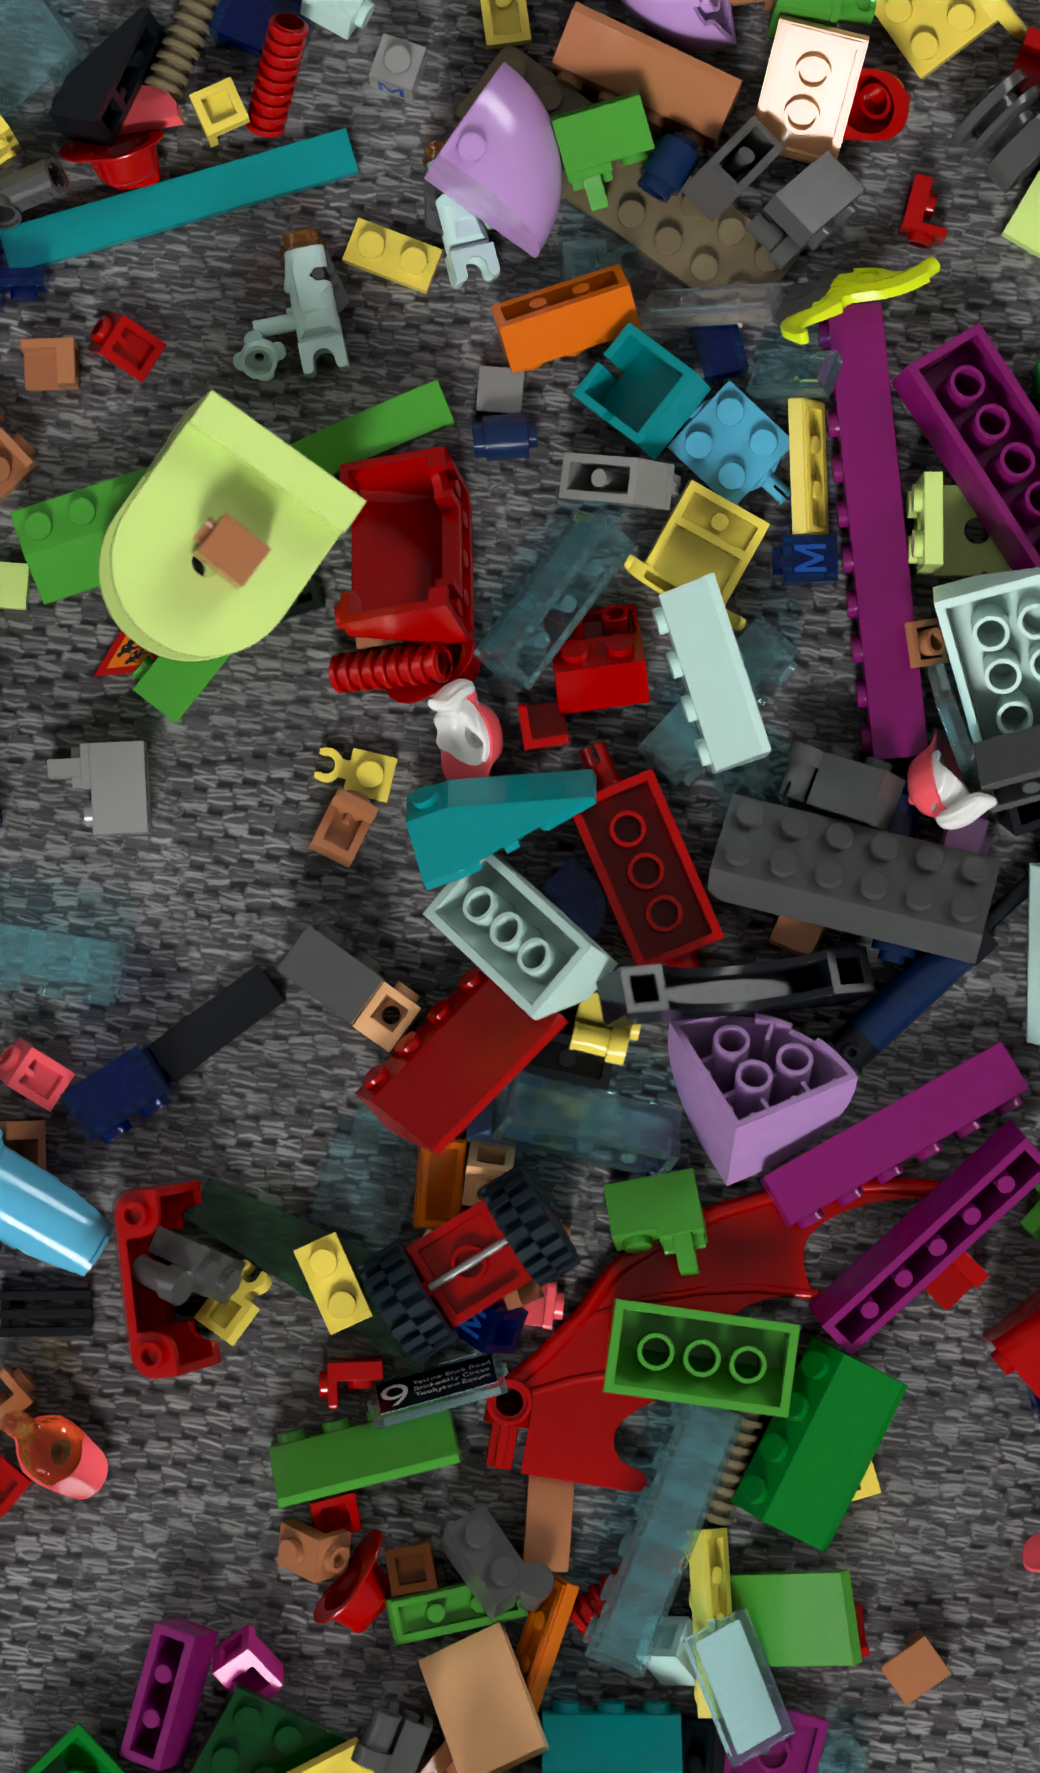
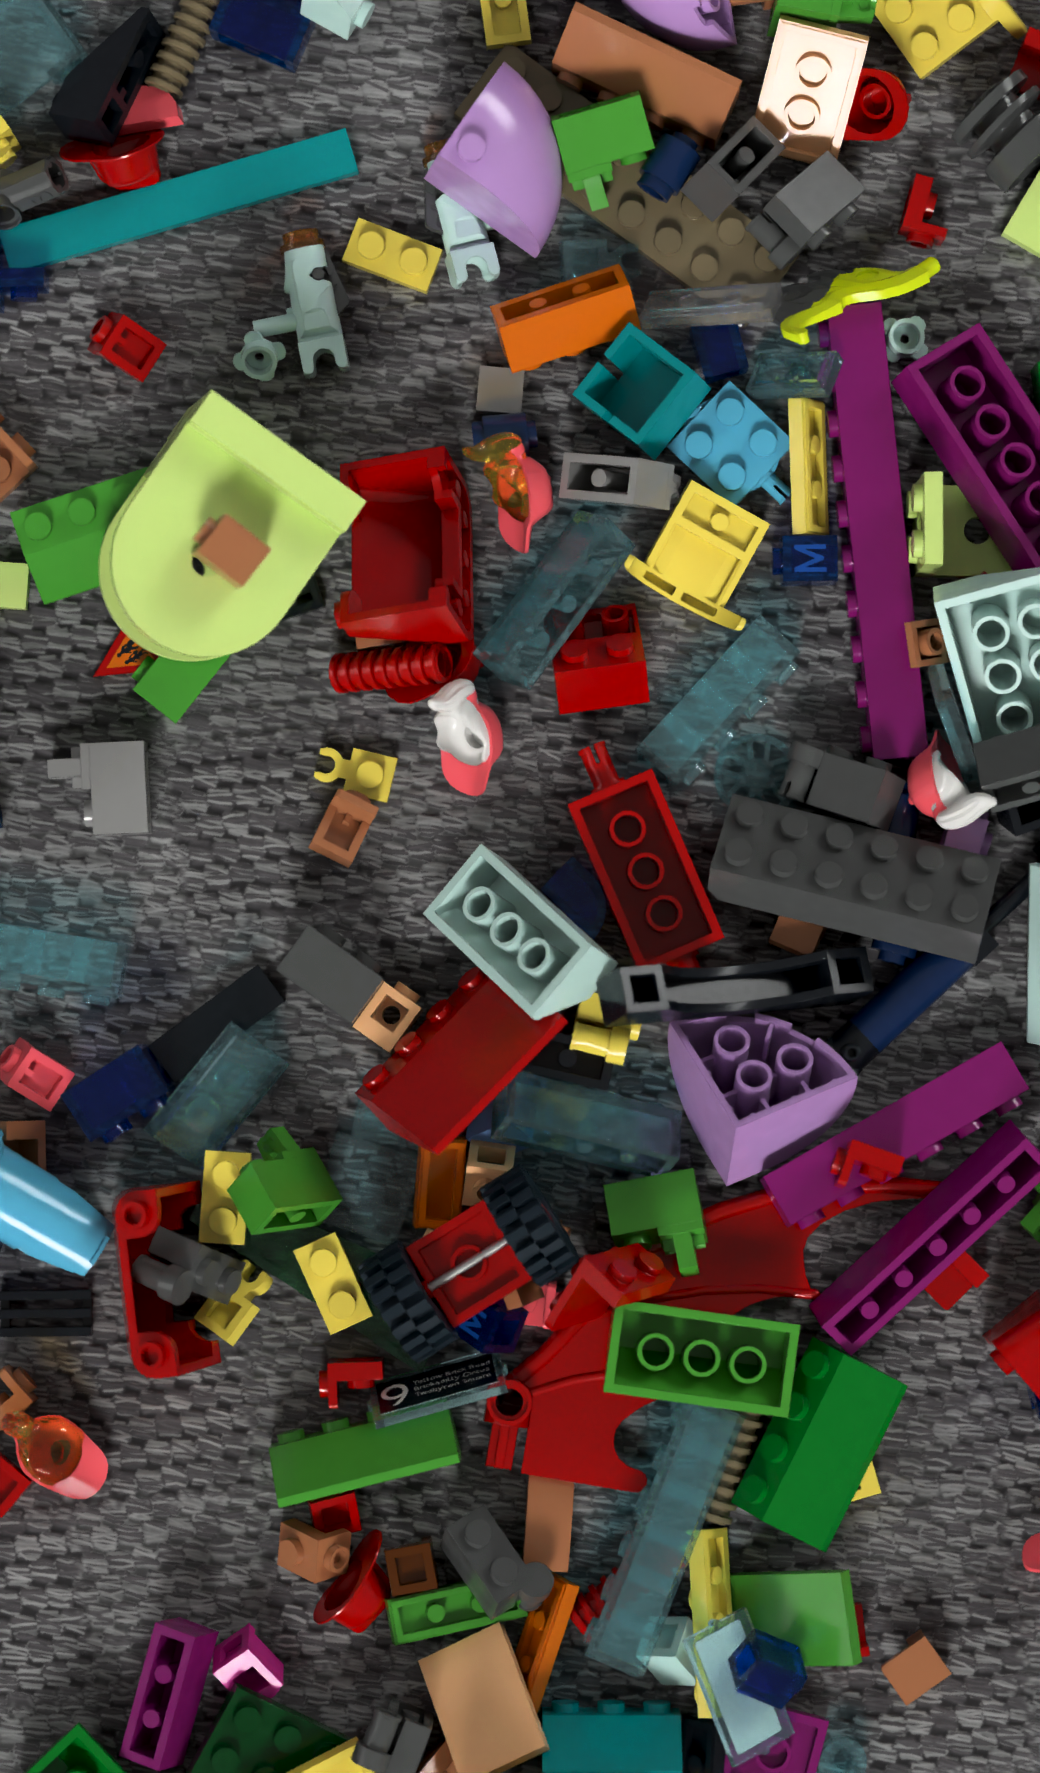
(51, 364): nougat panel -> none
(217, 1095): none -> clear light blue tile
(219, 109): light yellow panel -> none
(219, 1216): none -> light yellow plate
(277, 74): red piece -> none
(284, 1188): none -> bright green hinge
(378, 429): bright green slope -> none
(398, 67): light grey brick -> none
(471, 818): teal wedge -> none
(519, 486): none -> hair
(542, 727): red panel -> none
(608, 1279): none -> red bracket
(712, 674): light aqua slope -> none
(767, 1669): none -> clear blue brick
(874, 1163): none -> red bracket
(913, 329): none -> light aqua plate

